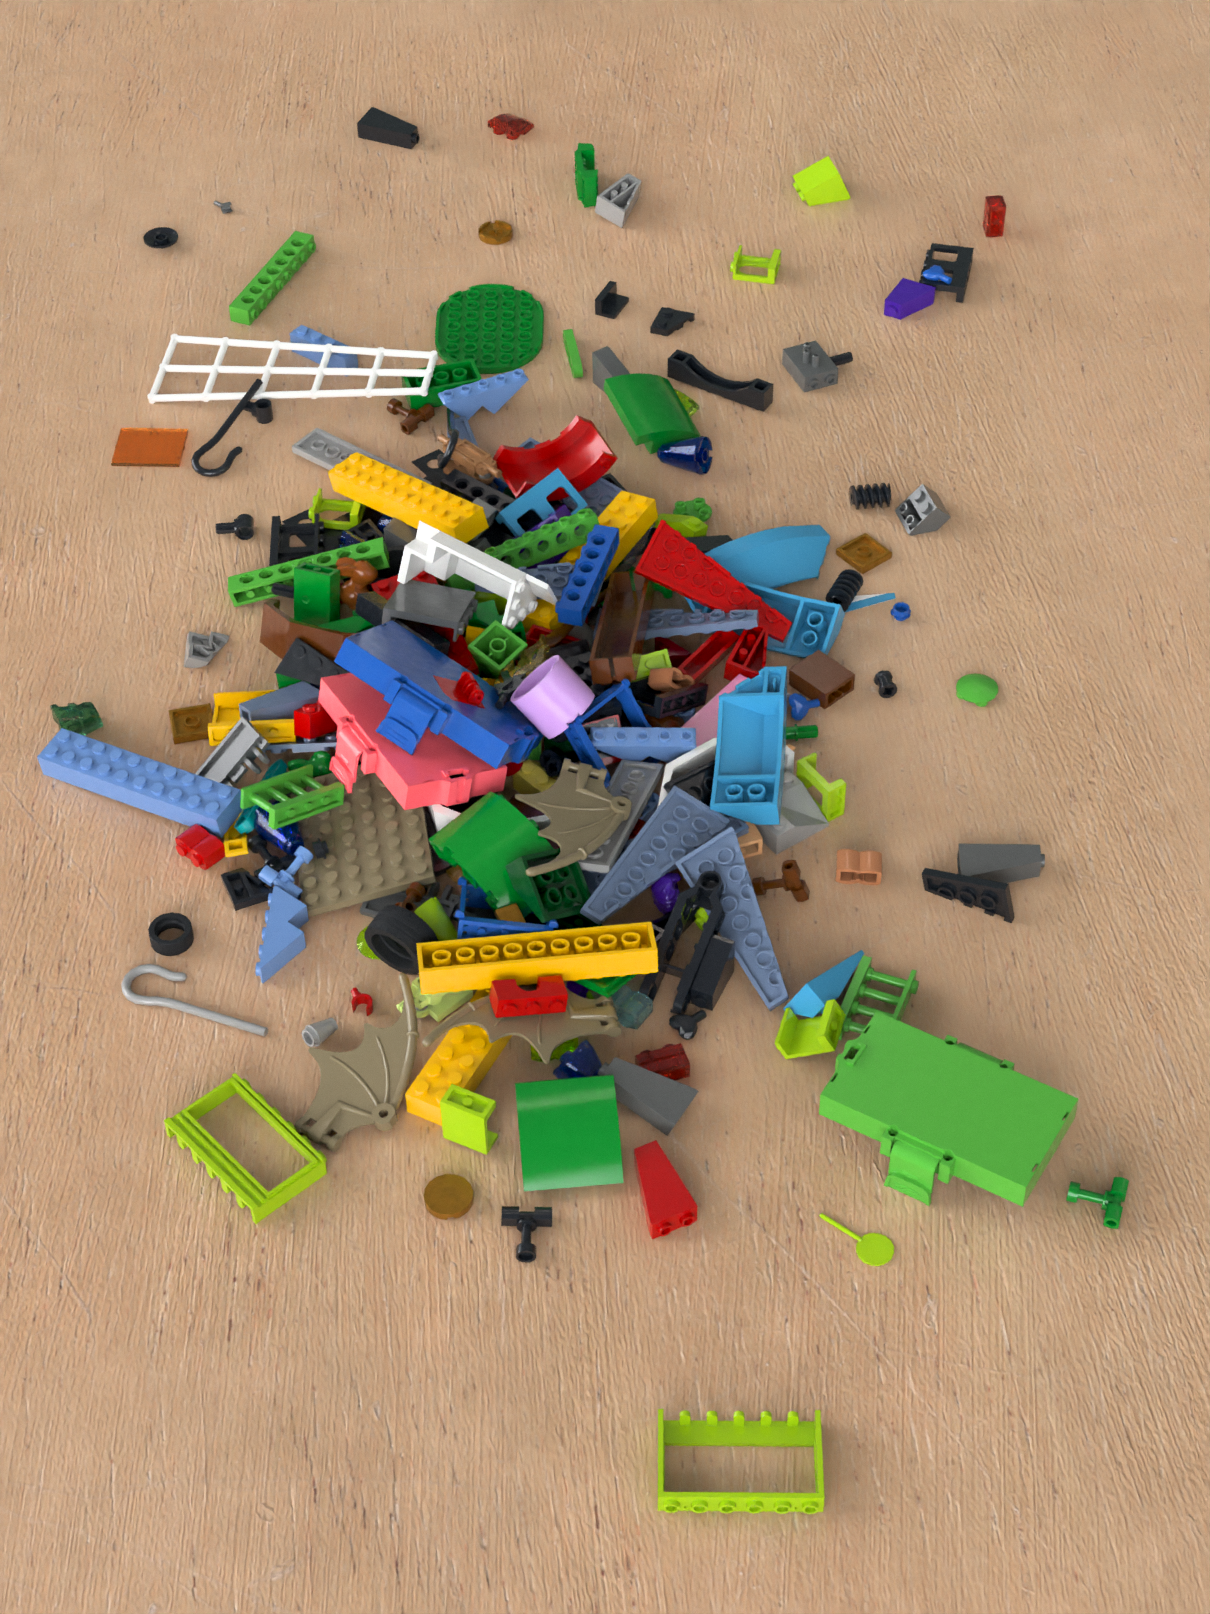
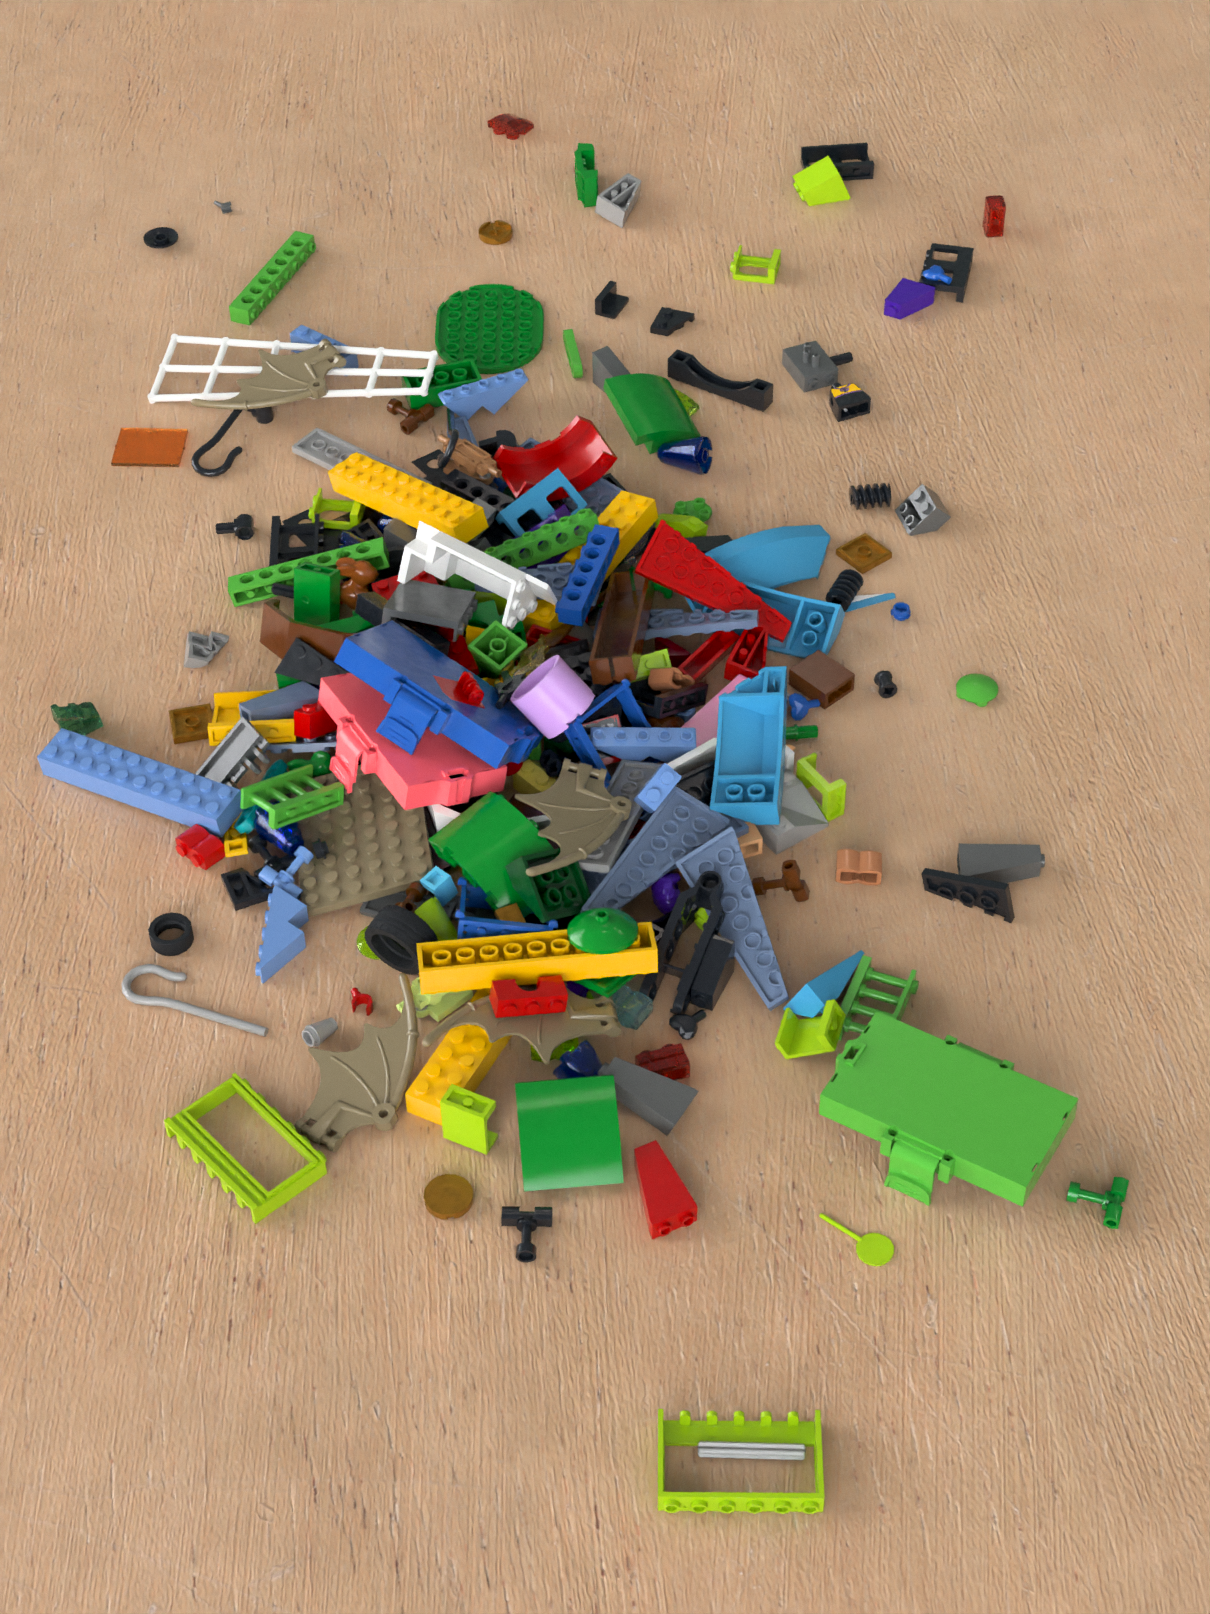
(283, 379): none -> dark tan animal
(387, 129): black slope -> none
(440, 885): none -> medium azure panel
(502, 437): none -> black brick
(602, 931): none -> green dish
(657, 788): none -> medium blue brick
(751, 1450): none -> light grey axle
(839, 152): none -> black window
(848, 401): none -> black torso

